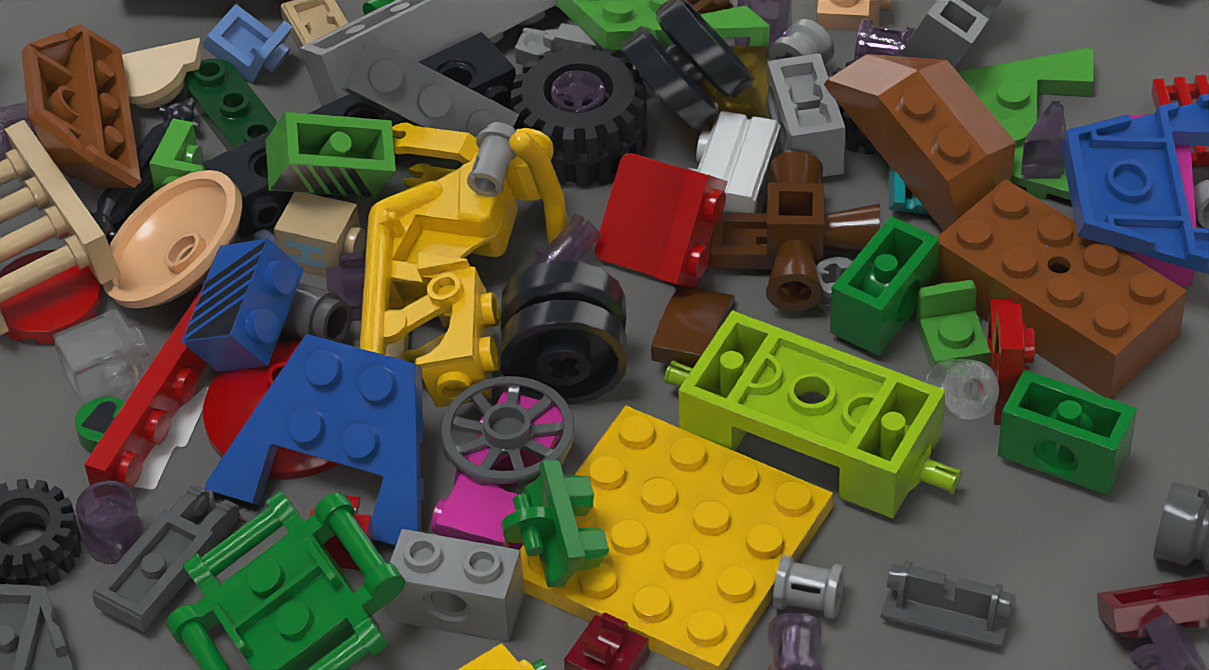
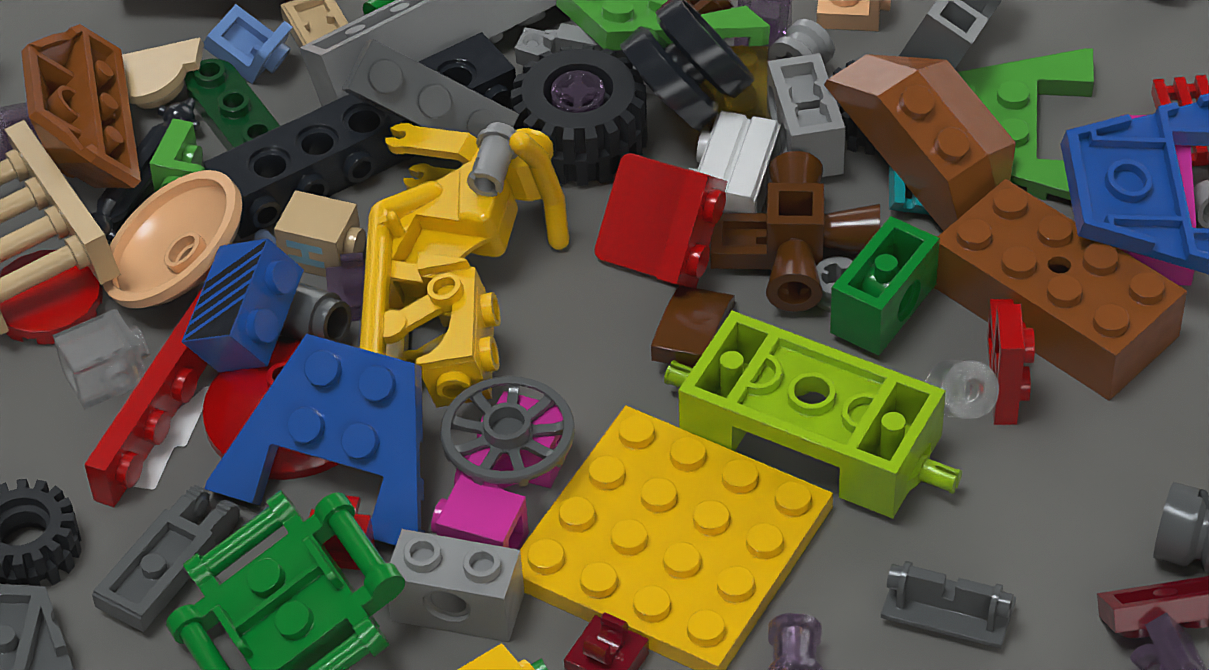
(95, 418): tile -> none
(108, 520): clear purple wheel -> none
(330, 155): bright green brick -> none
(548, 524): green hips -> none
(564, 330): black wheel -> none
(570, 243): pin -> none
(790, 593): light grey bush -> none
(880, 40): clear purple bush -> none
(950, 323): bright green bracket -> none
(1042, 147): clear purple slope -> none
(1066, 432): green brick -> none

